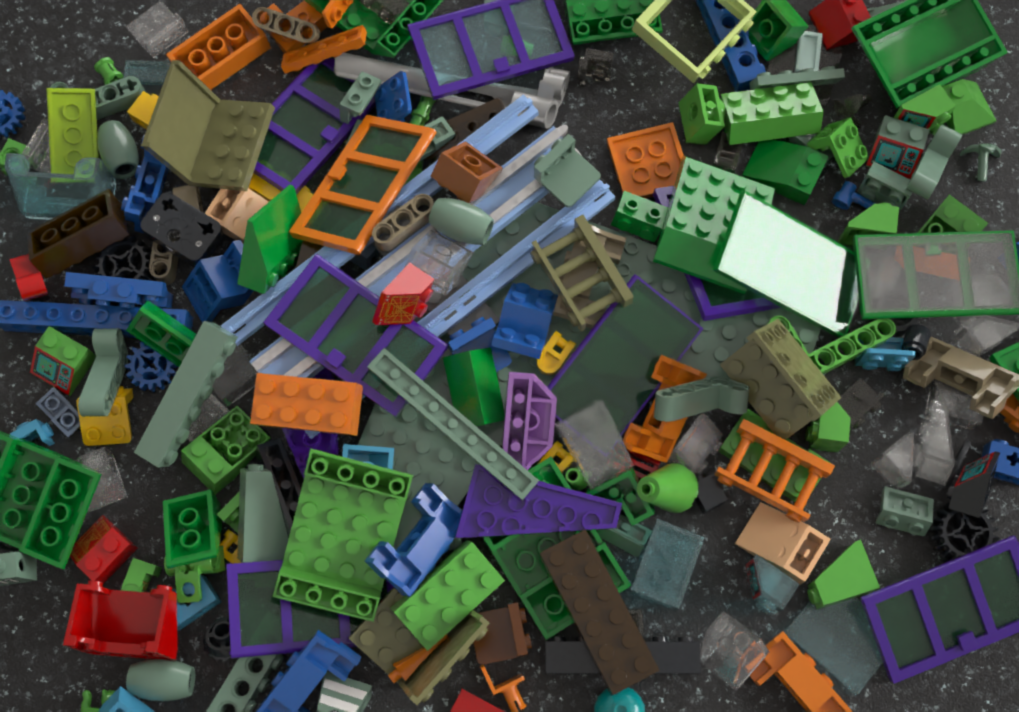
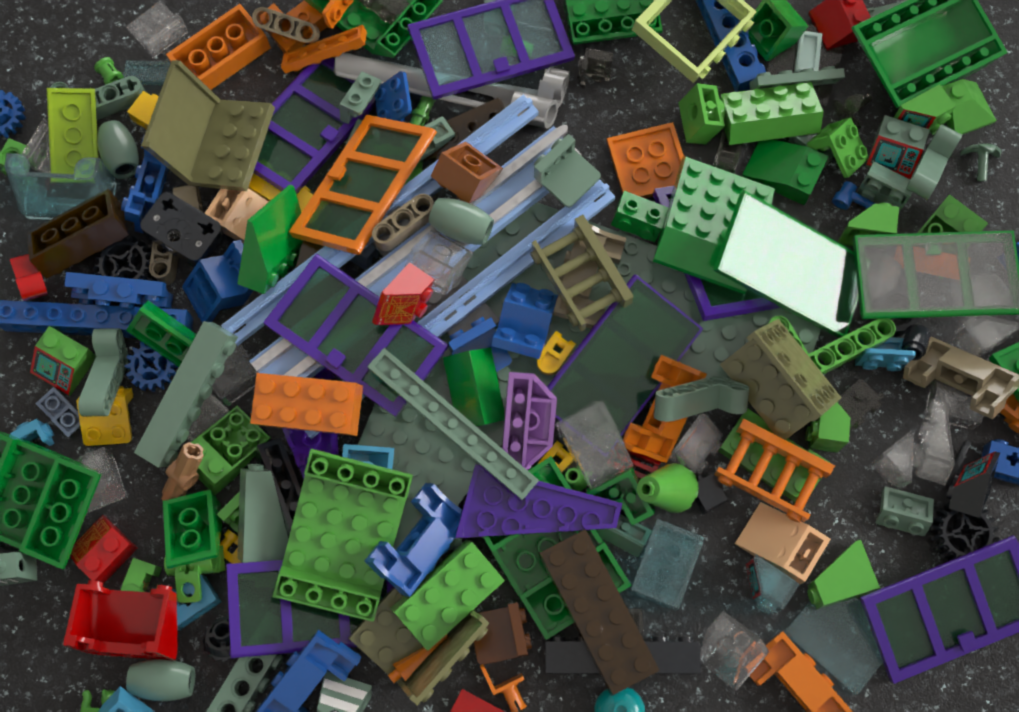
(183, 472): none -> medium nougat piece

